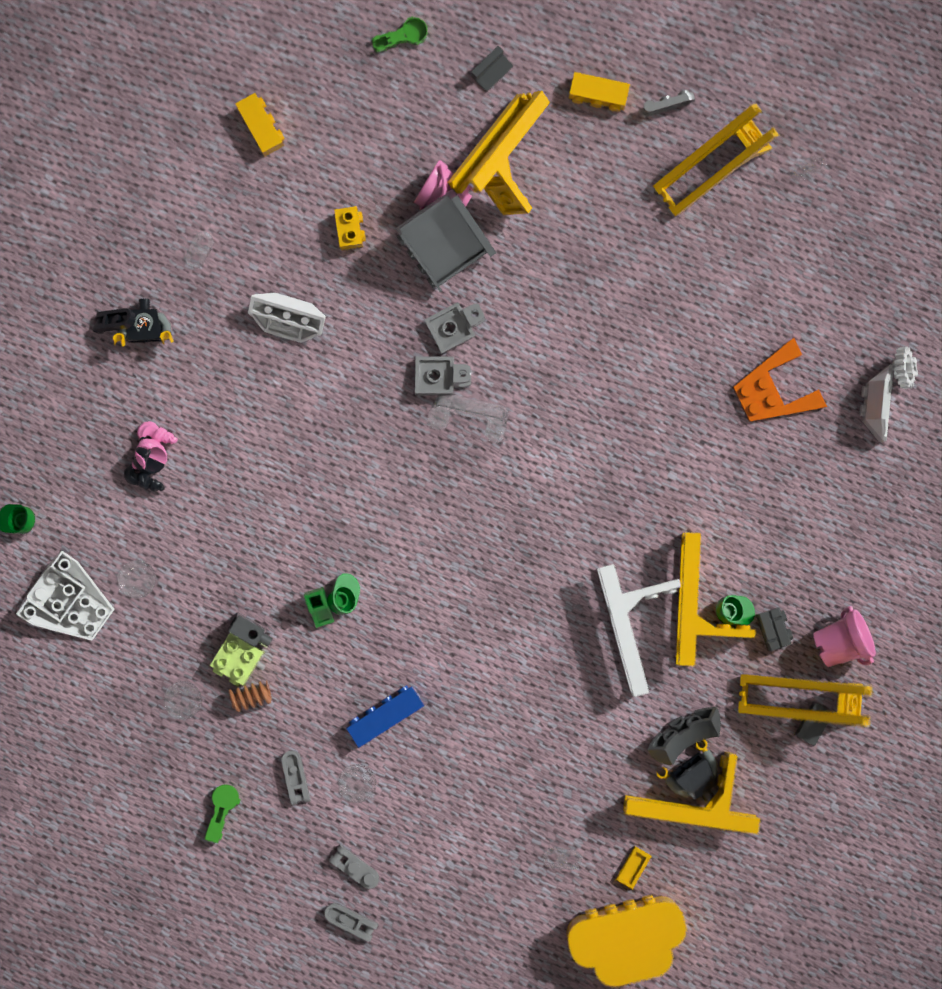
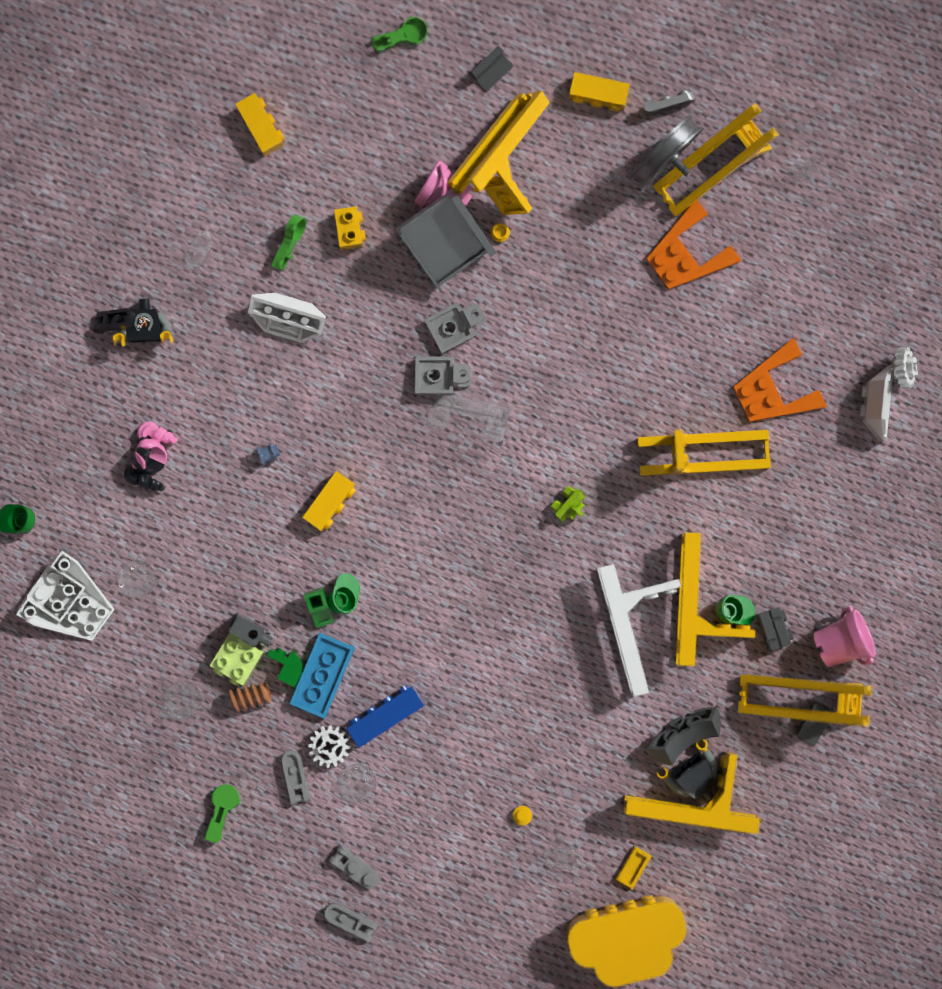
(268, 453): none -> sand blue brick
(292, 666): none -> green brick
(293, 232): none -> bright green piece
(322, 675): none -> dark azure plate
(330, 501): none -> yellow brick
(332, 754): none -> white gear
(500, 232): none -> yellow plate
(522, 815): none -> yellow plate
(571, 507): none -> lime hips
(667, 152): none -> flat silver wheel
(674, 262): none -> orange wing
(680, 460): none -> yellow piece

